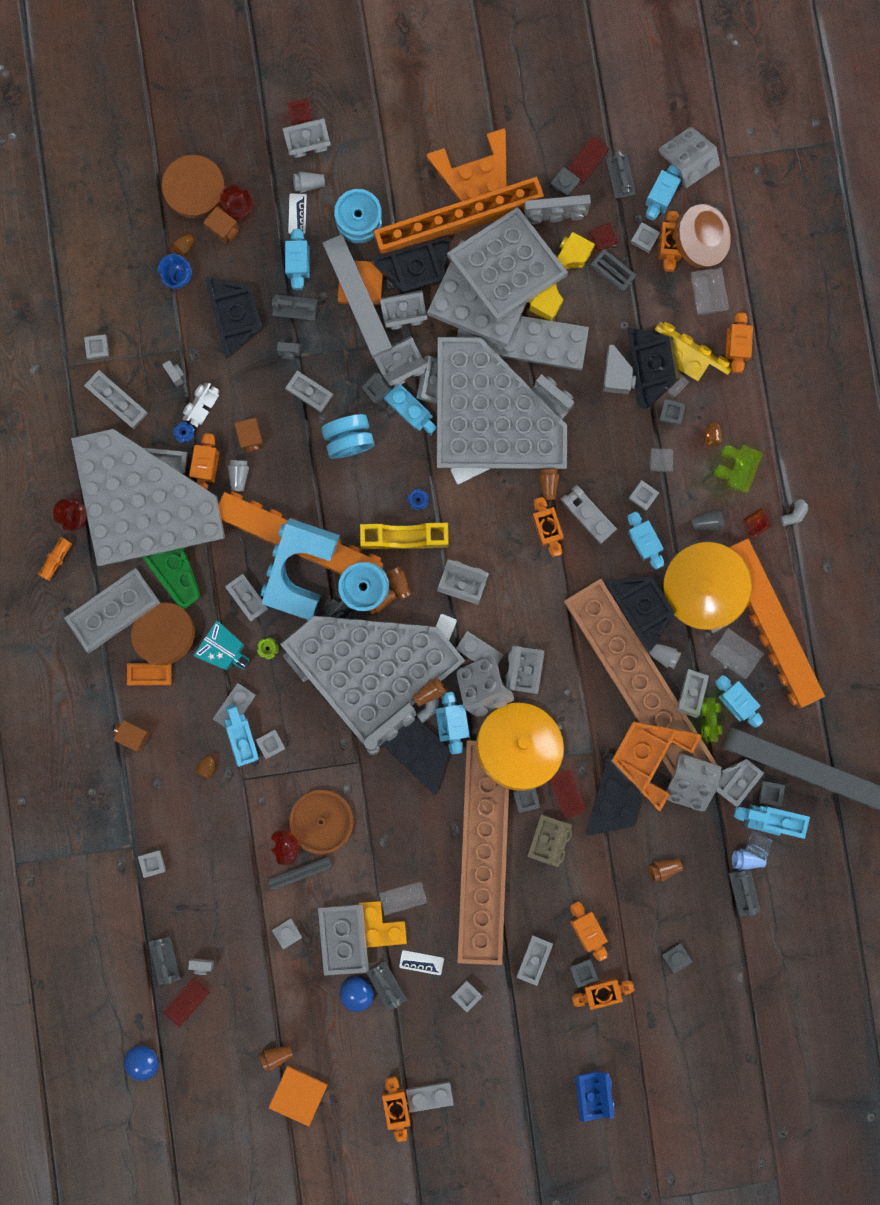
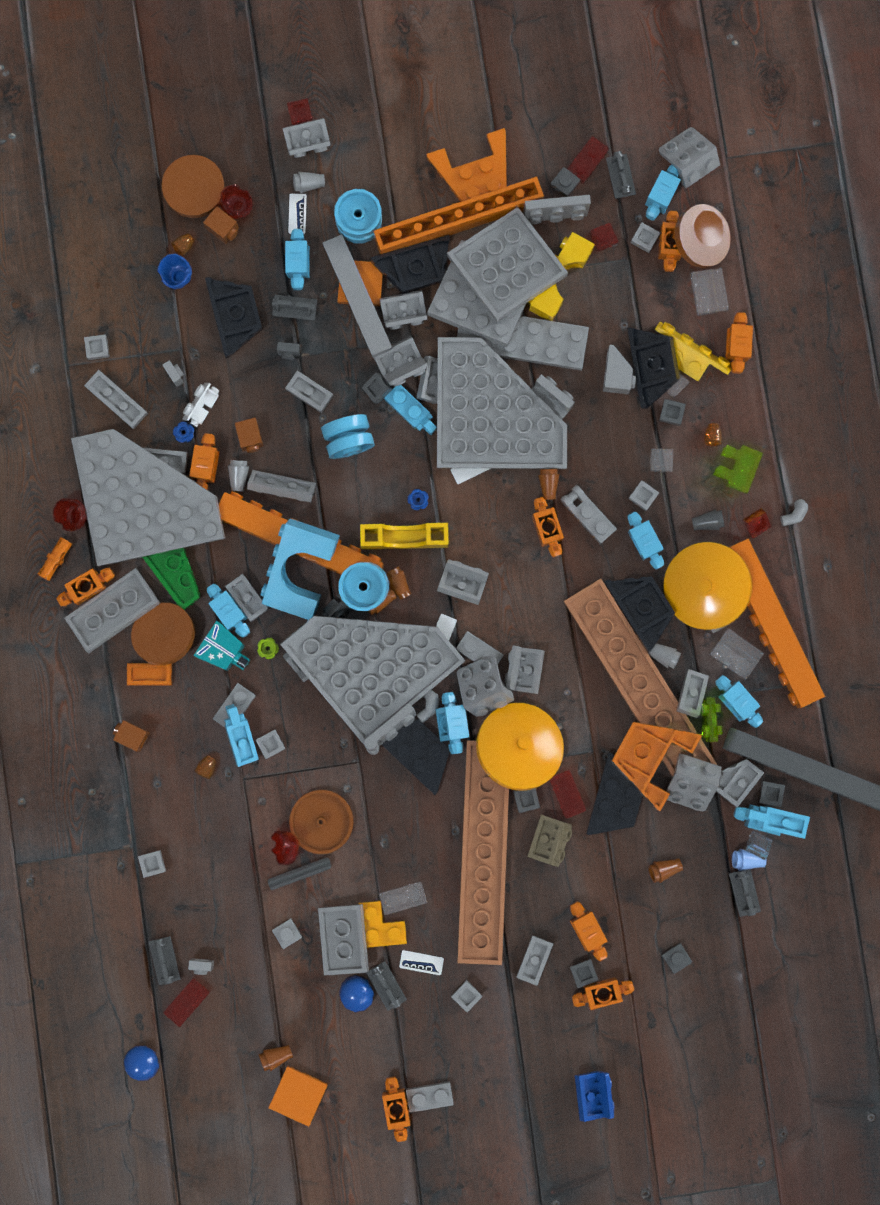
(65, 598): none -> orange piece
(228, 610): none -> medium azure piece
(281, 486): none -> light grey plate
(430, 691): dark orange cone -> none
(607, 276): dark grey tile -> none

